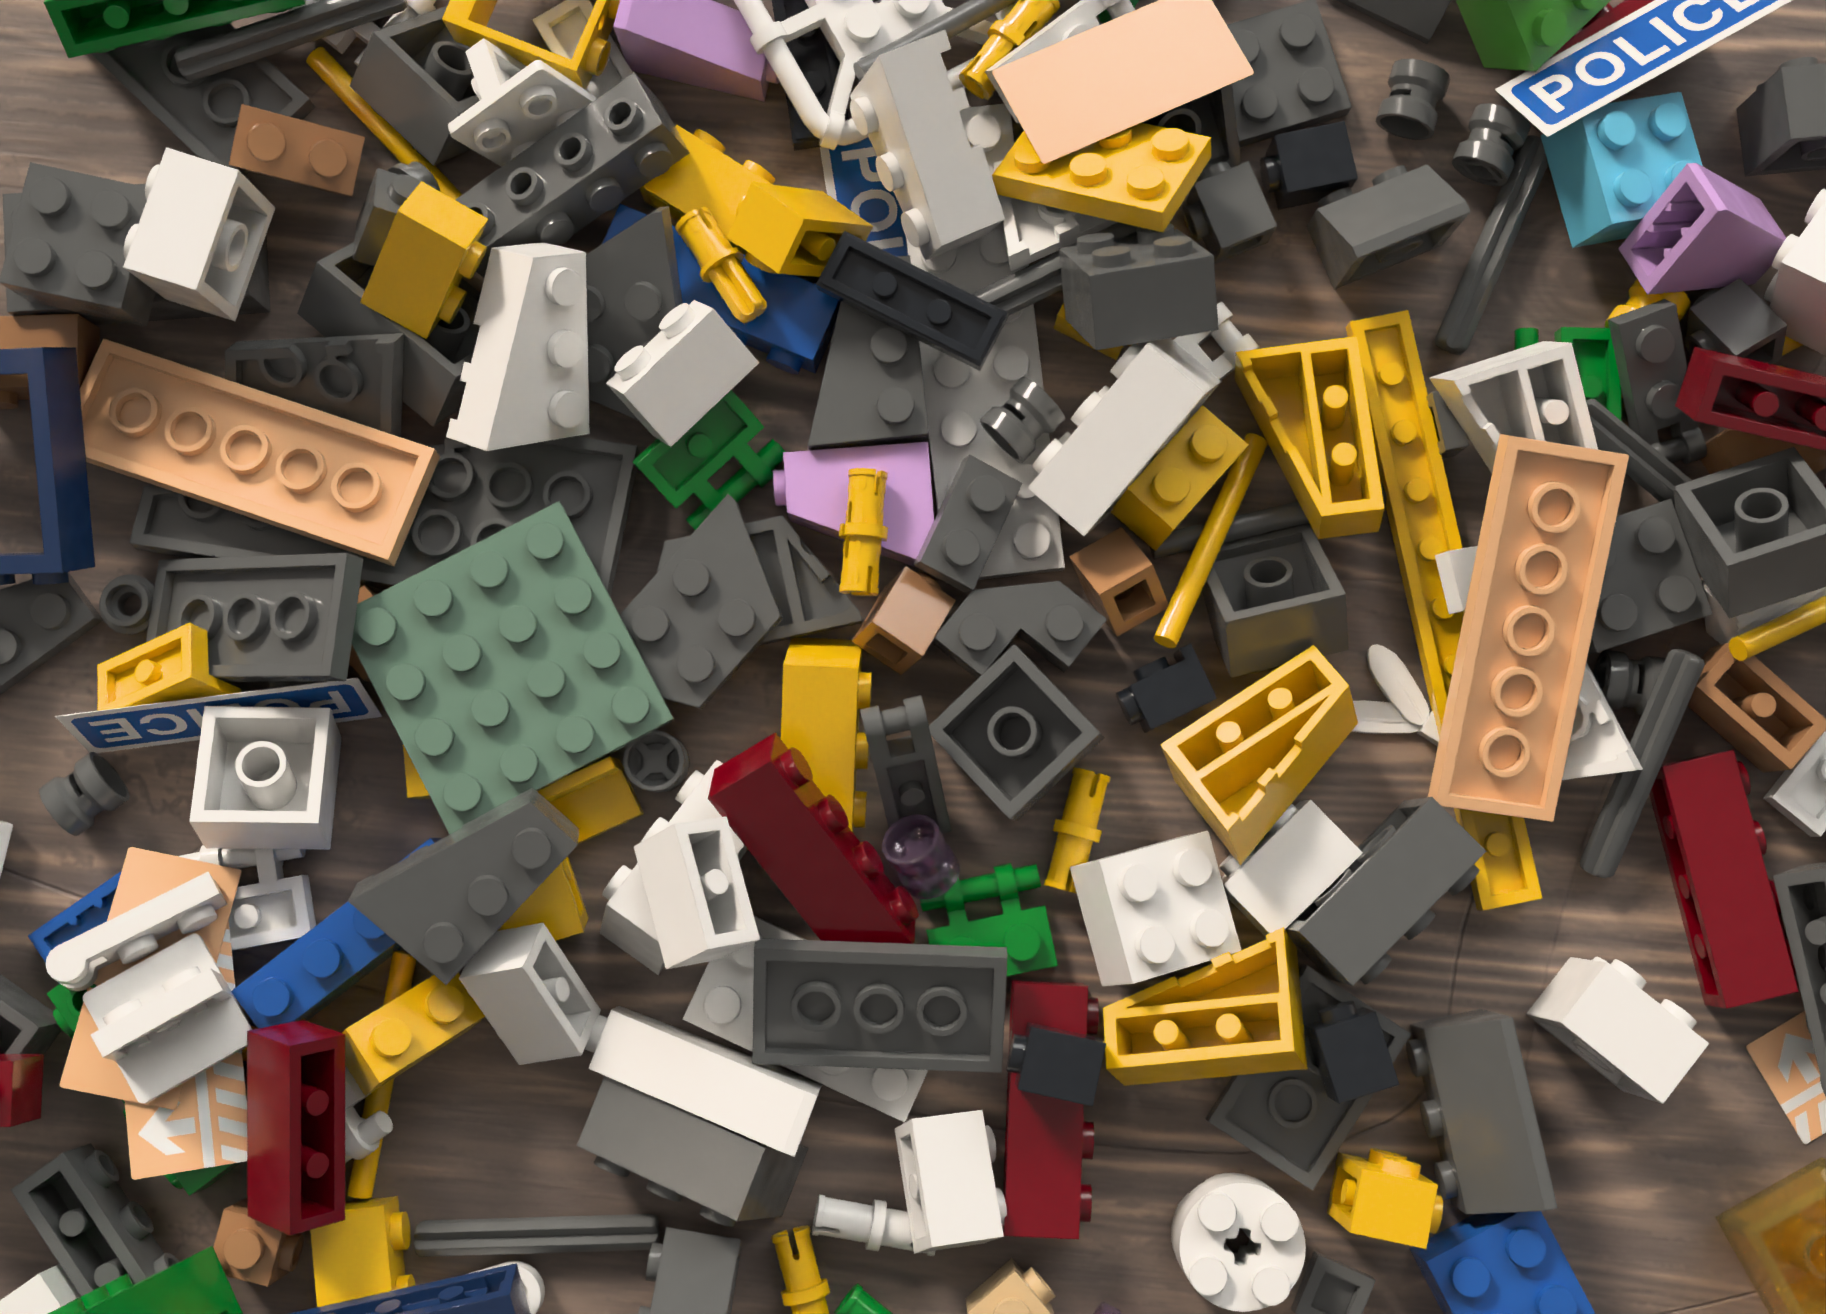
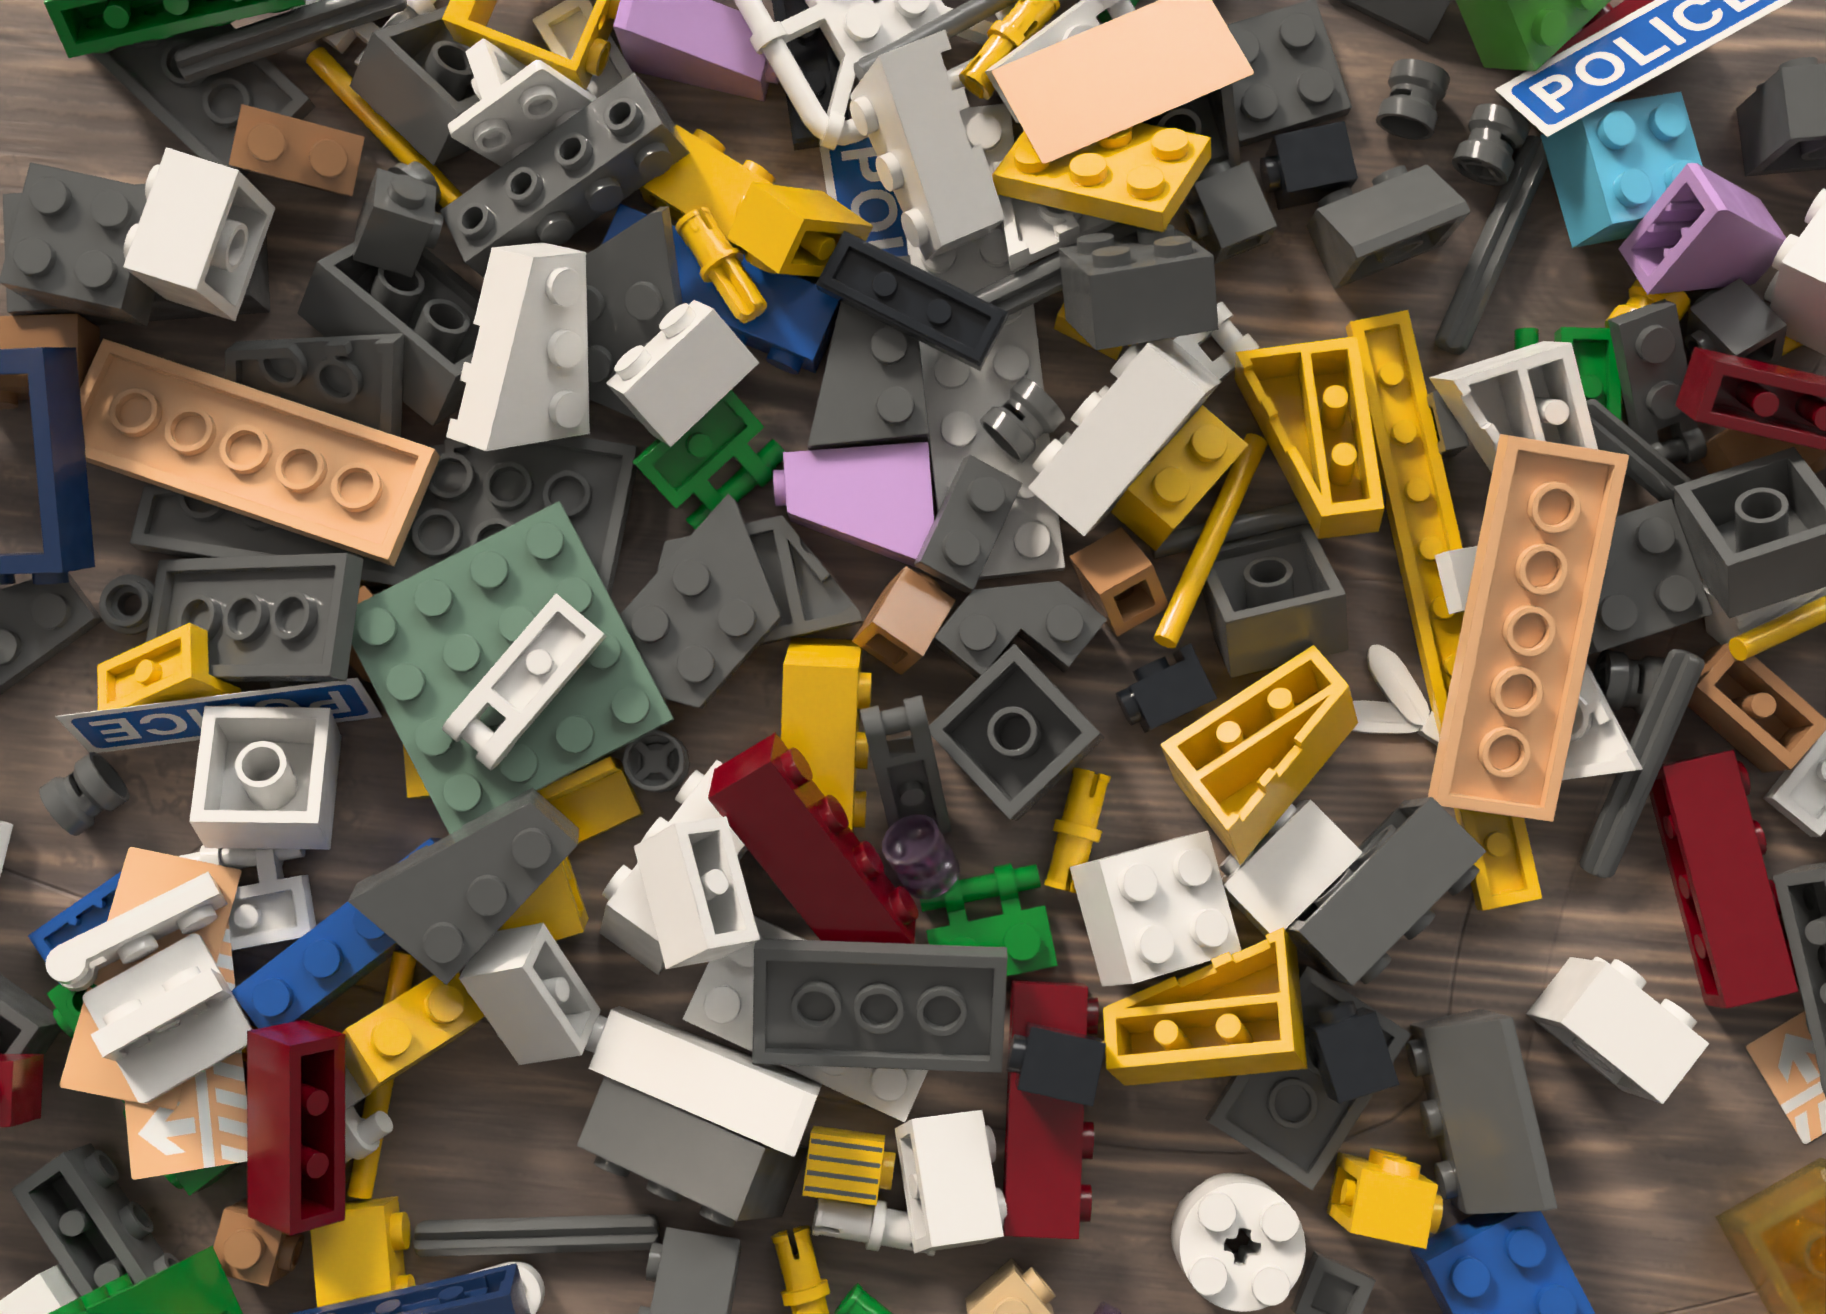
(424, 261): yellow brick -> none
(525, 680): none -> white plate
(847, 1165): none -> yellow brick
(863, 532): yellow pin -> none

